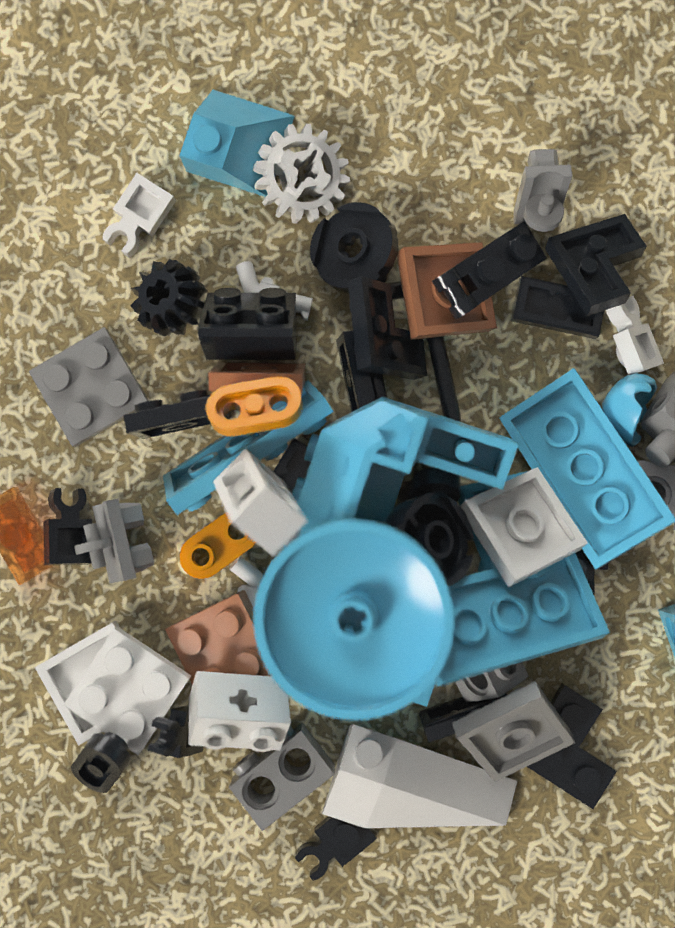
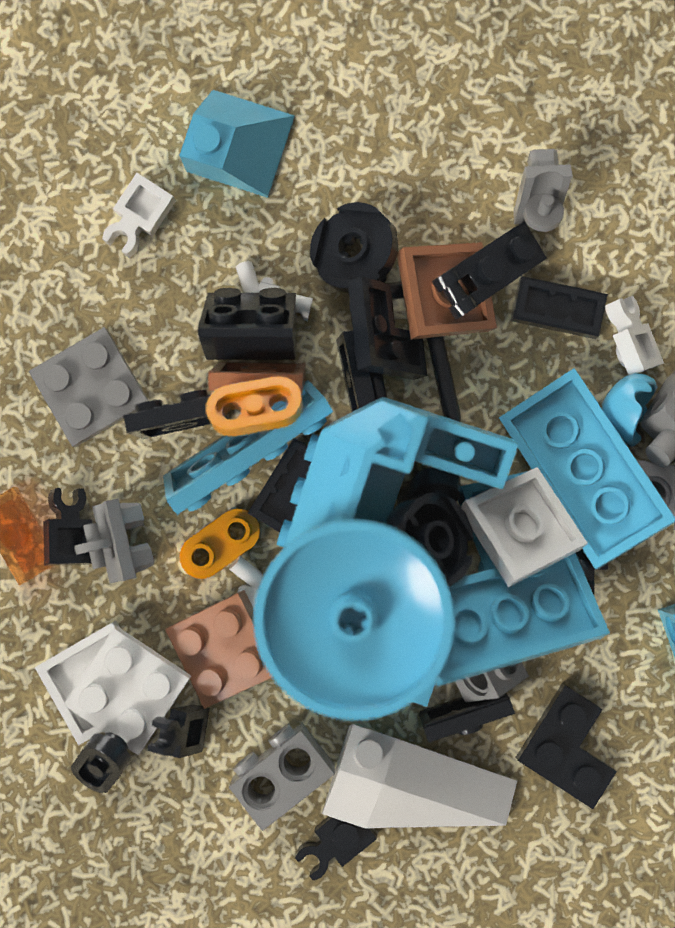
(168, 298): black gear -> none
(237, 712): white brick -> none
(259, 503): white brick -> none
(286, 165): white gear -> none
(513, 732): light grey plate -> none
(588, 261): black plate -> none

